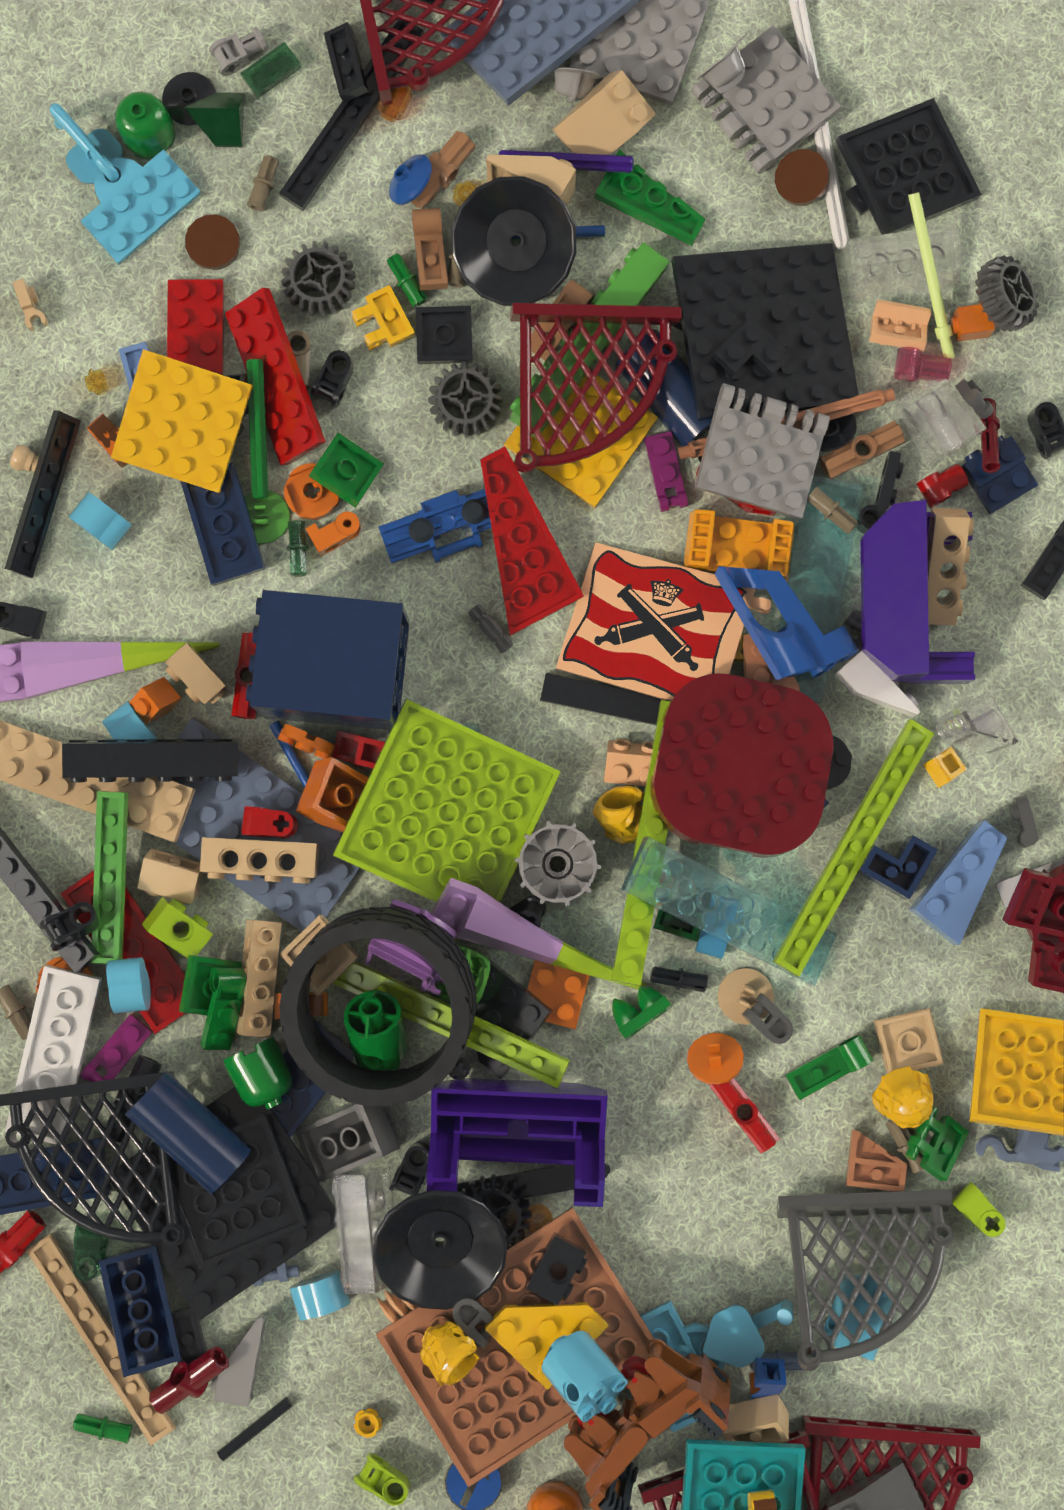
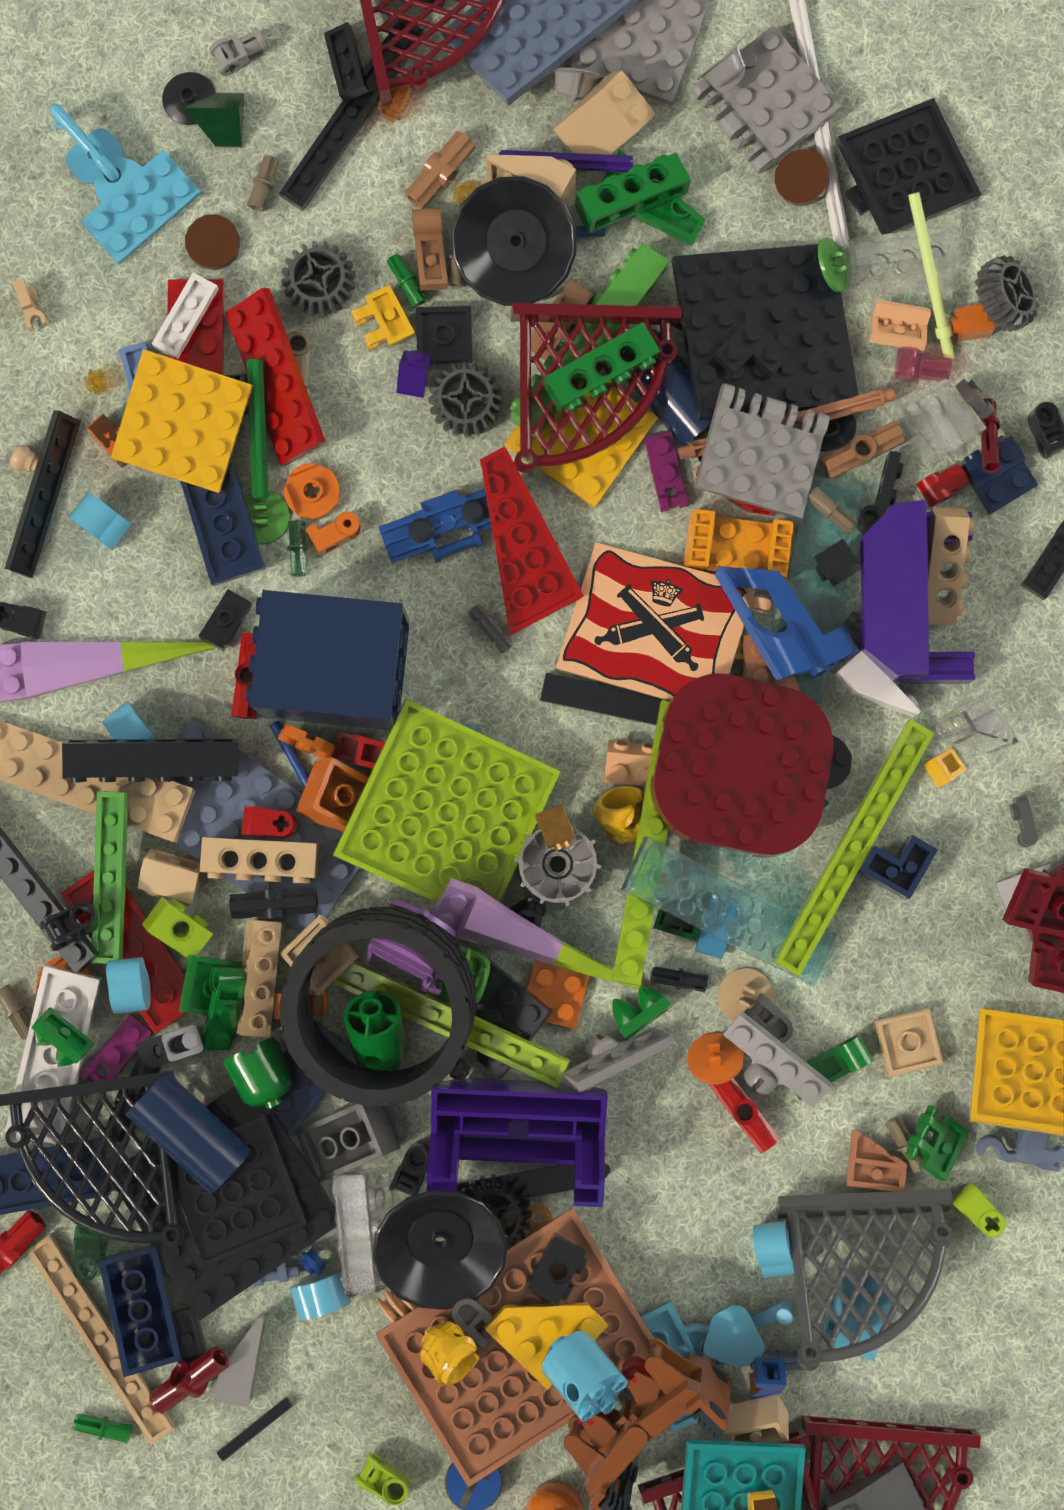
(69, 1041): none -> green tile
(144, 124): green cylinder -> none
(155, 700): orange brick -> none
(174, 1046): none -> black torso
(185, 316): none -> white plate
(197, 674): tan brick -> none
(225, 620): none -> black plate
(271, 70): clear green plate -> none
(273, 903): none -> black piece
(312, 1262): none -> blue plate
(330, 383): black piece -> none
(346, 470): green plate -> none
(367, 1430): yellow plate -> none
(410, 179): blue dish -> none
(413, 373): none -> dark purple brick
(555, 827): none -> pearl gold brick
(612, 1057): none -> light grey plate
(624, 204): none -> green brick
(635, 340): none -> green brick
(773, 1248): none -> medium azure piece
(775, 1062): none -> light grey plate
(832, 264): none -> bright green piece
(836, 563): none -> black brick
(904, 1097): yellow helmet -> none
(957, 887): medium blue wedge -> none

